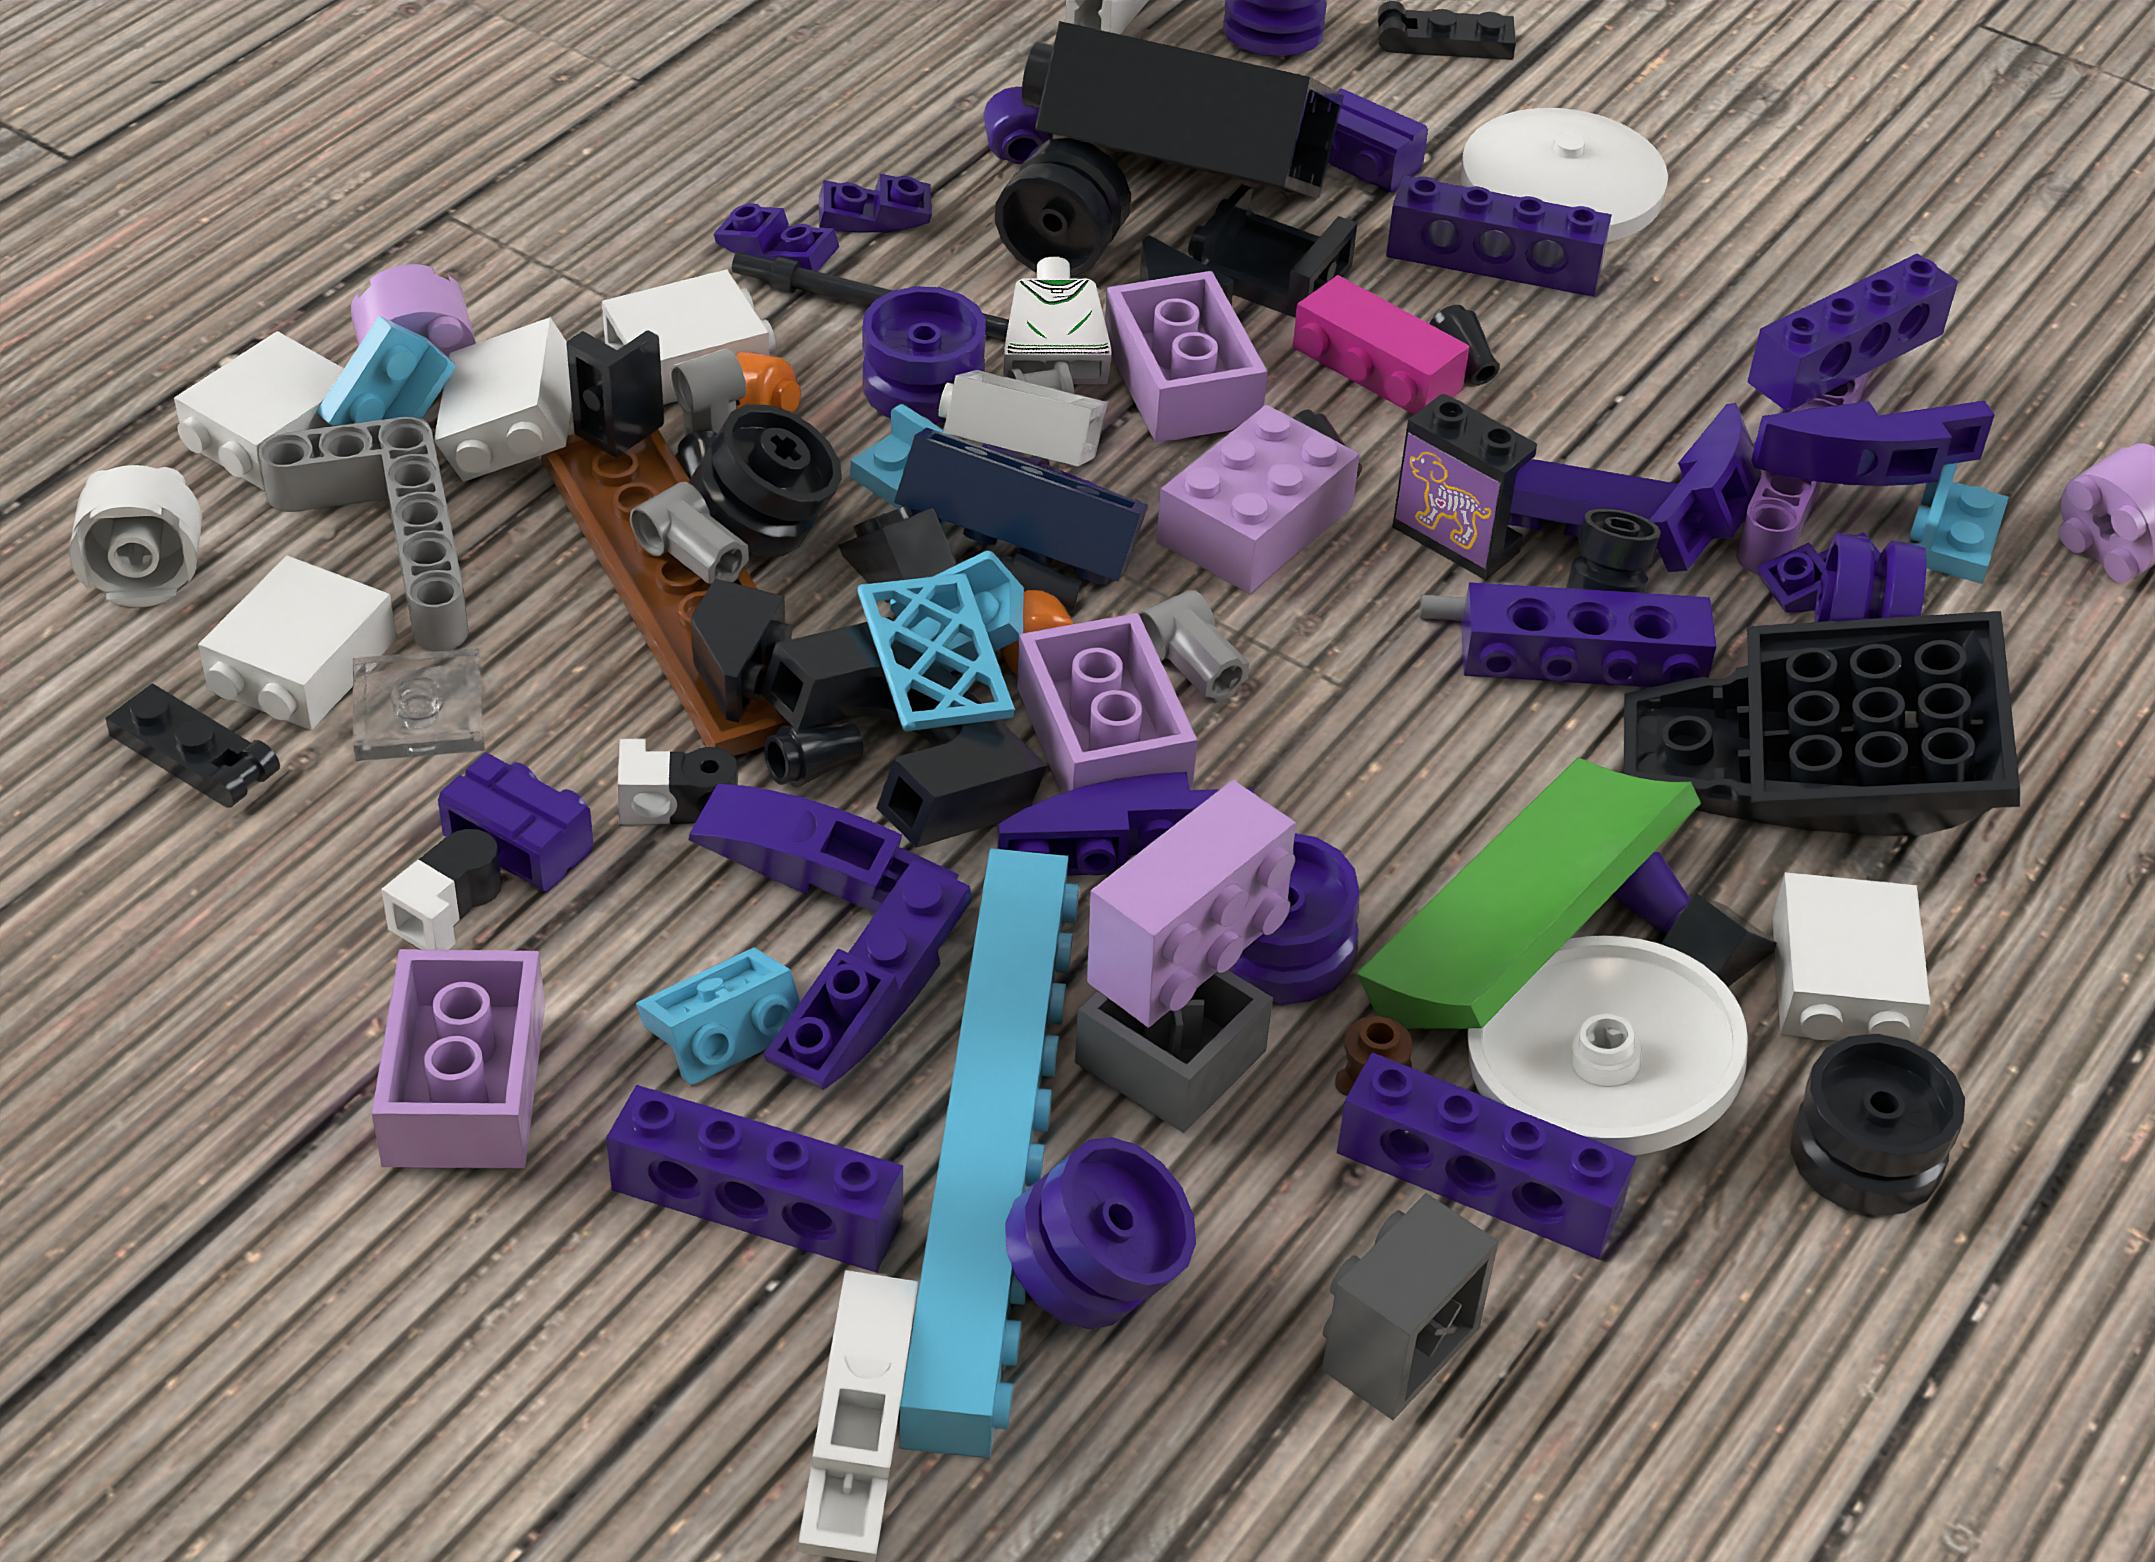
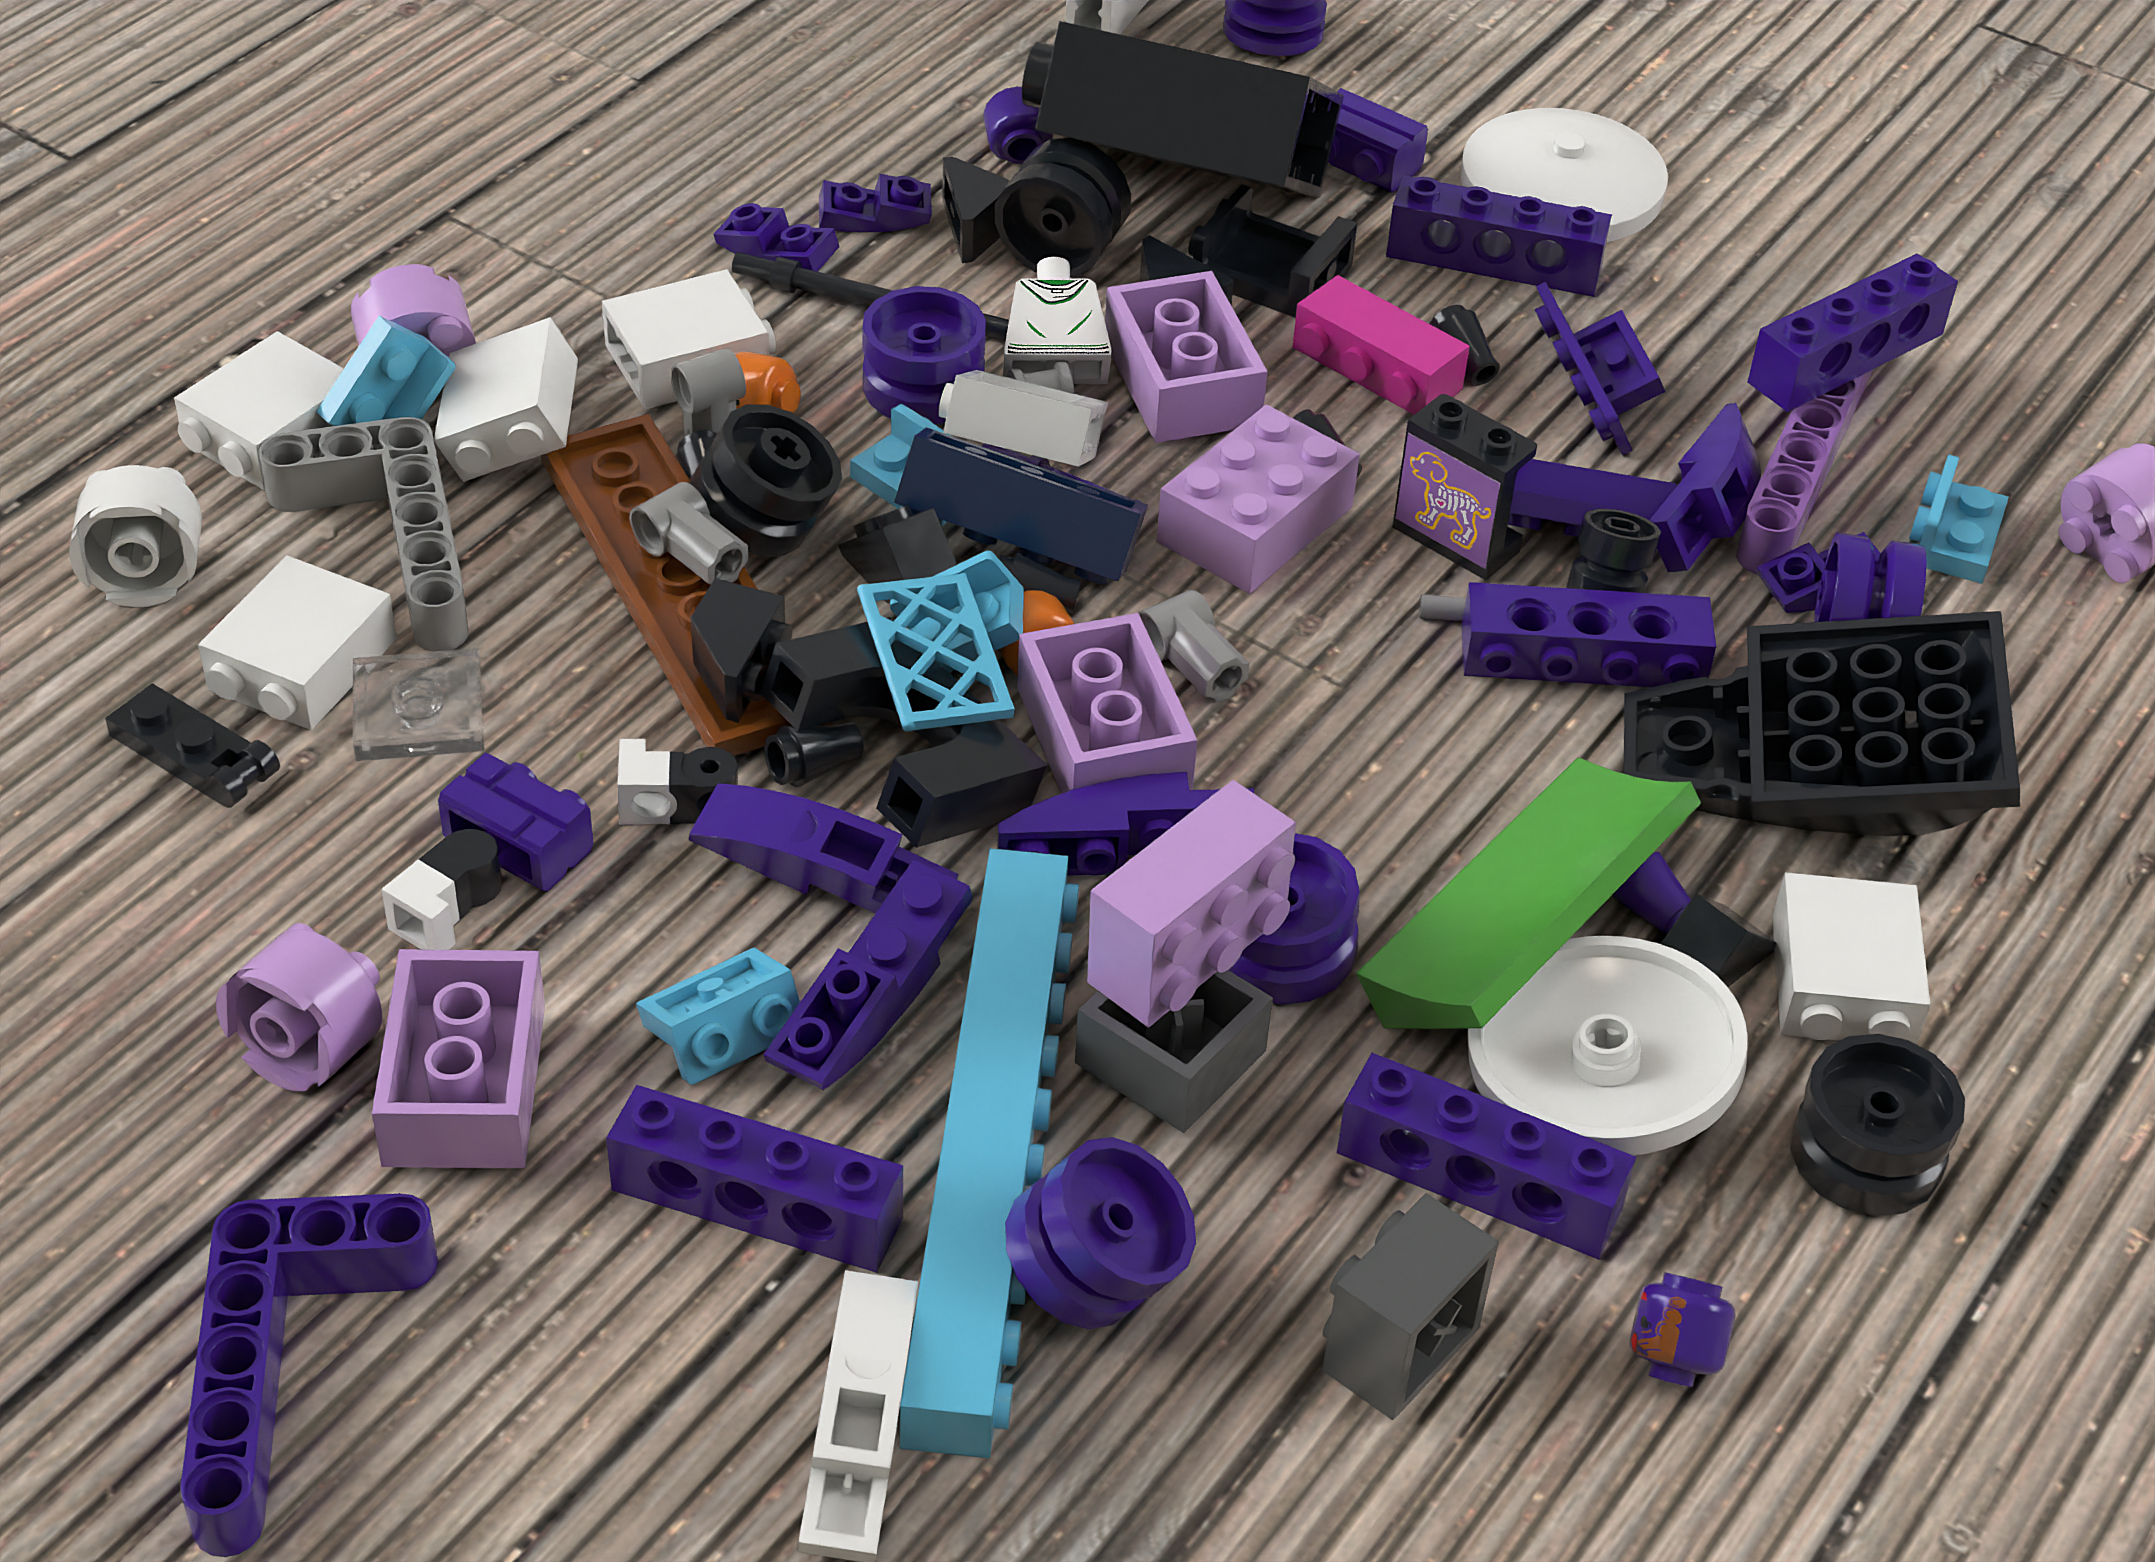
(255, 1262): none -> dark purple beam
(301, 1008): none -> lavender brick
(615, 391): black panel -> none
(970, 206): none -> black slope
(1369, 1036): reddish brown brick -> none
(1445, 32): black plate -> none
(1609, 366): none -> dark purple bracket
(1682, 1328): none -> dark purple head
(1868, 449): dark purple slope -> none

